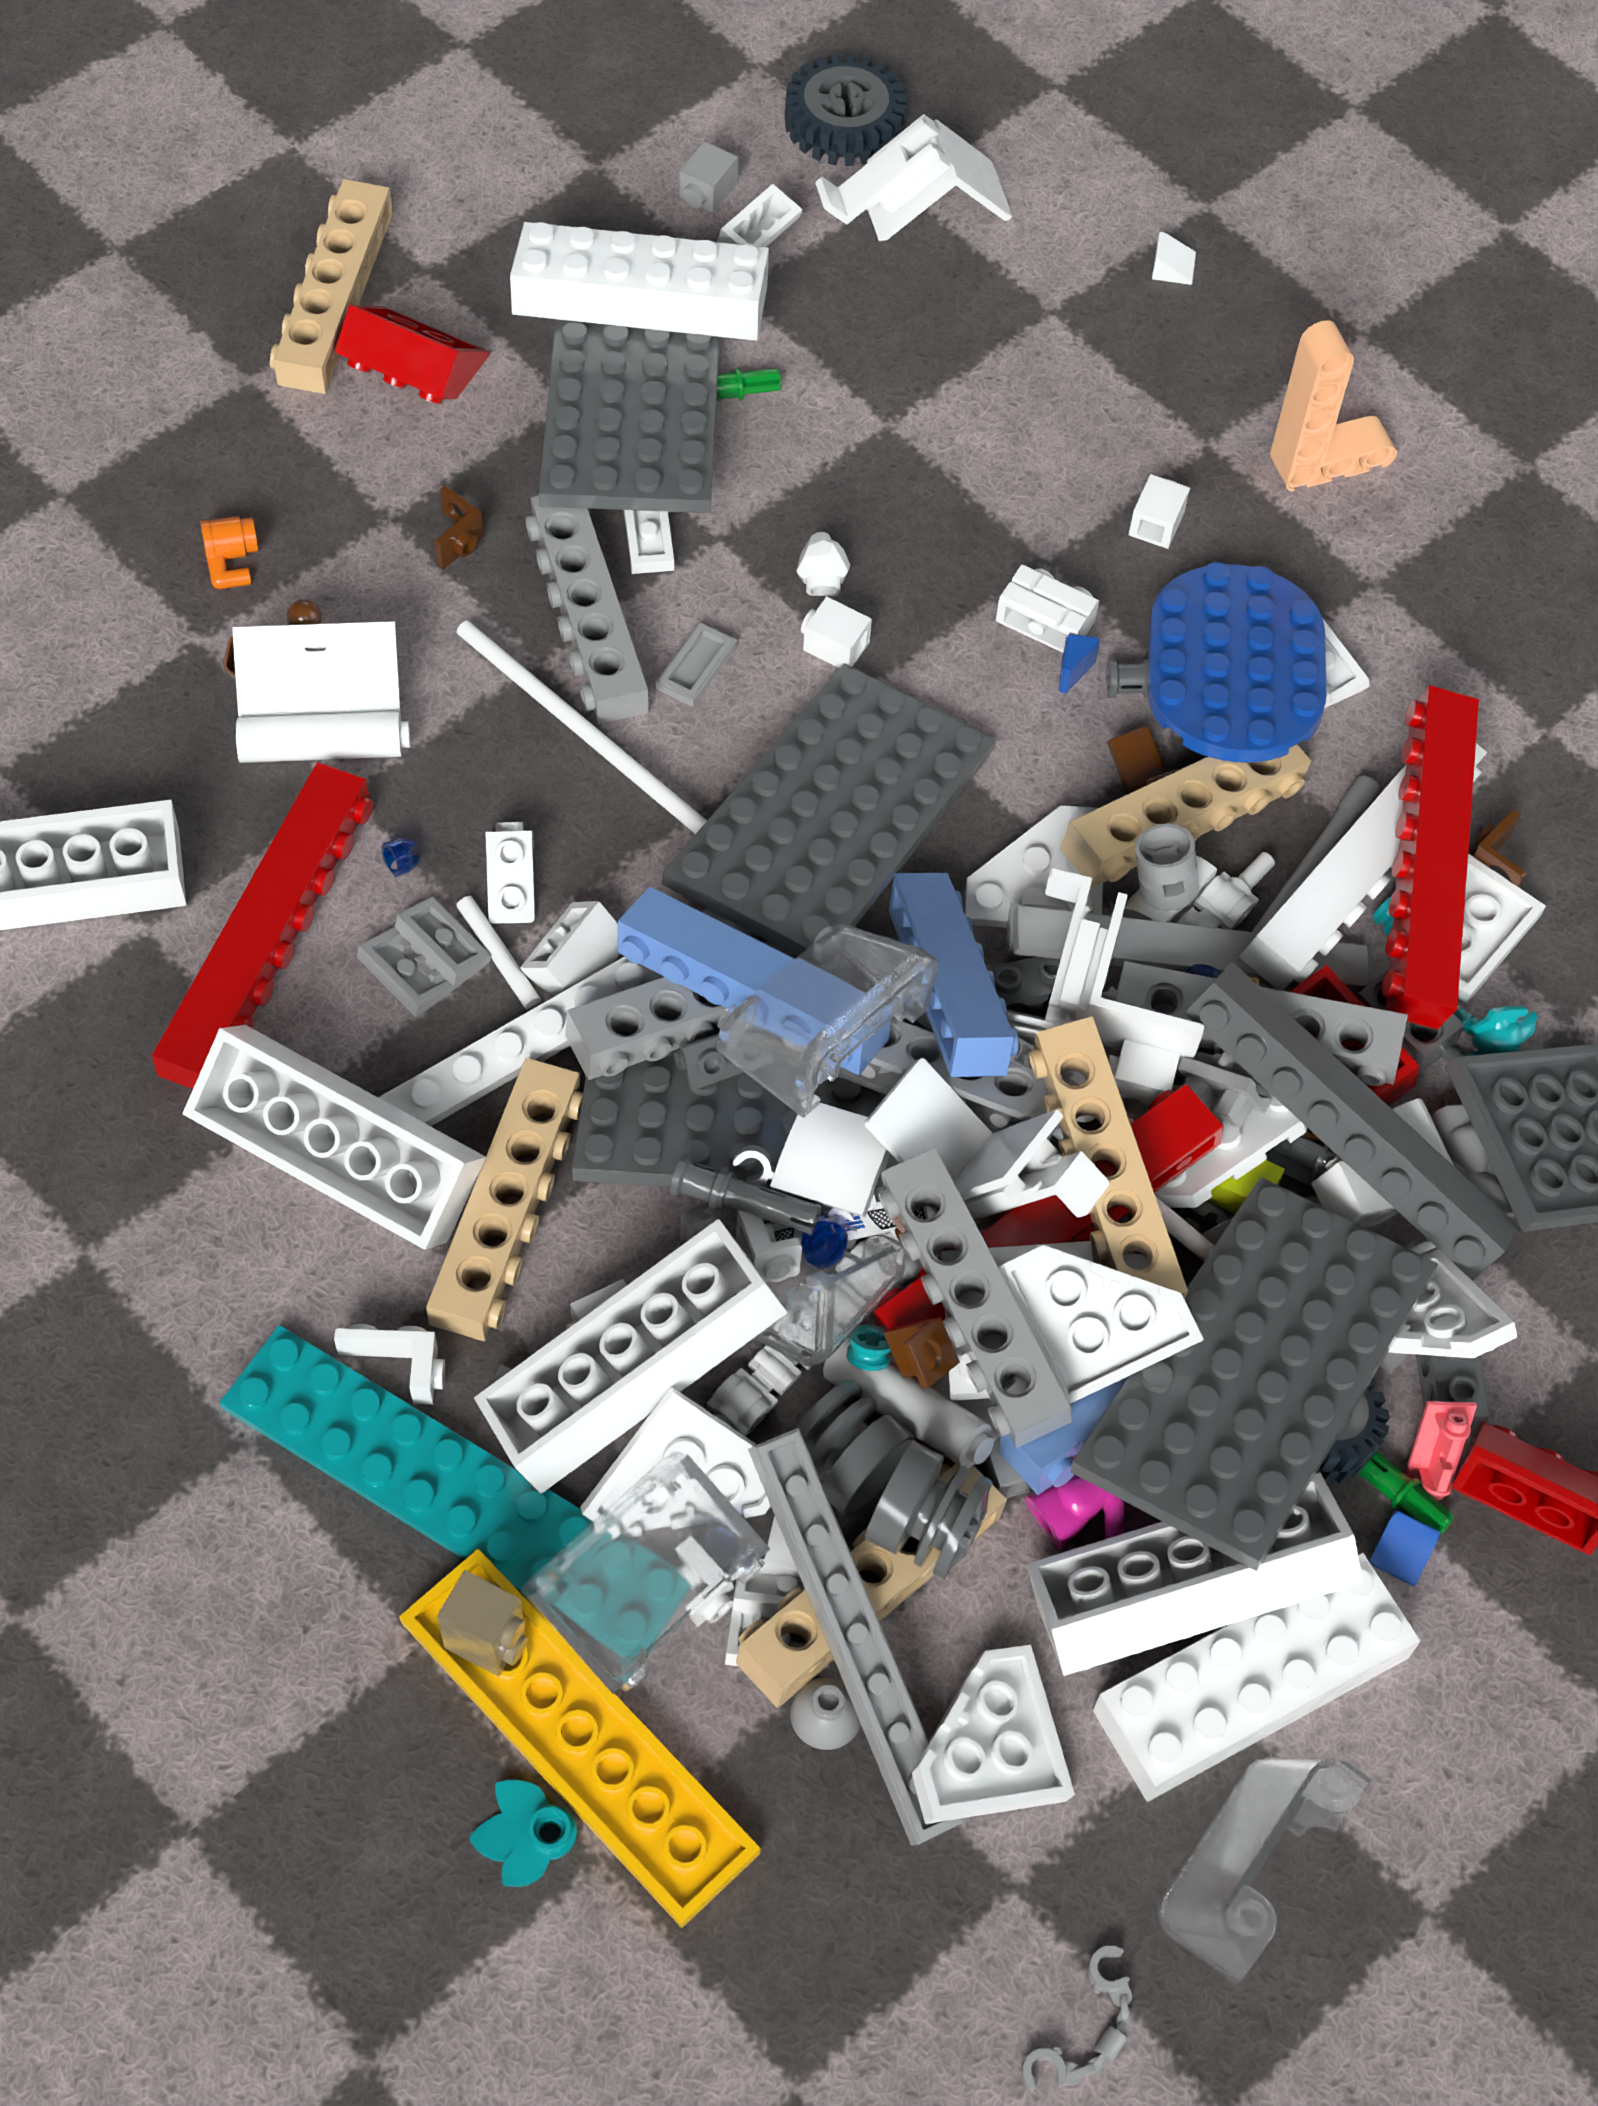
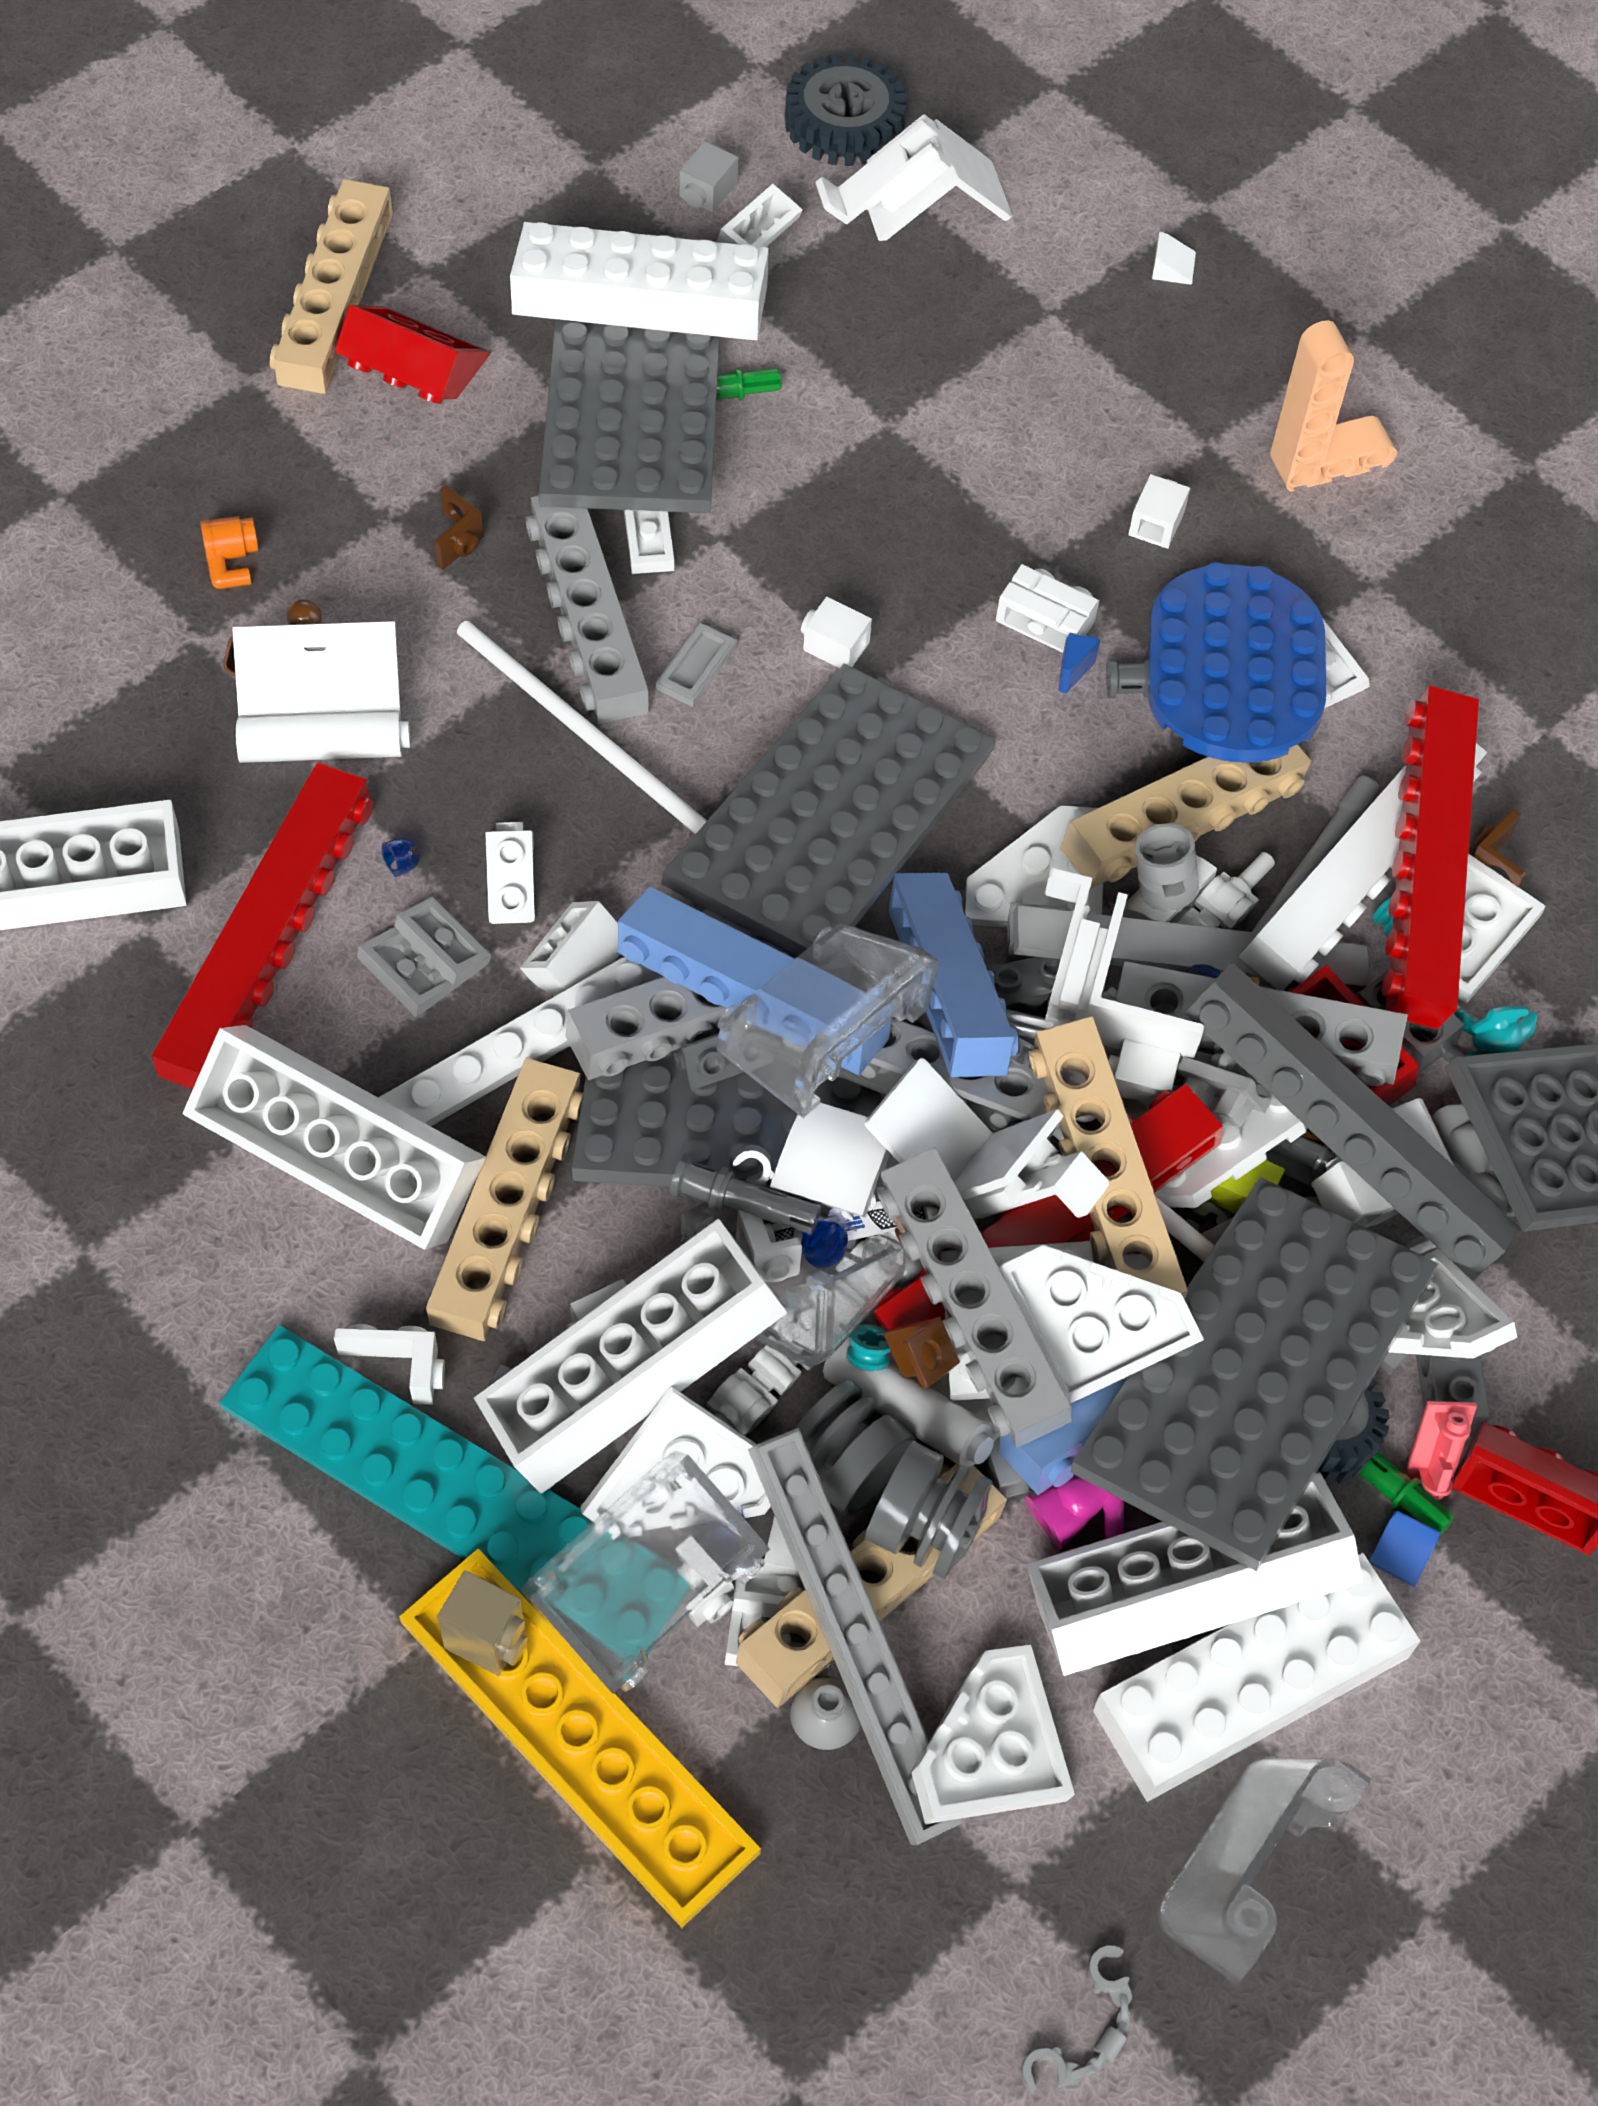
(499, 952): white bar -> none
(515, 1833): teal plate -> none
(823, 565): white rock -> none
(1137, 759): reddish brown bracket -> none

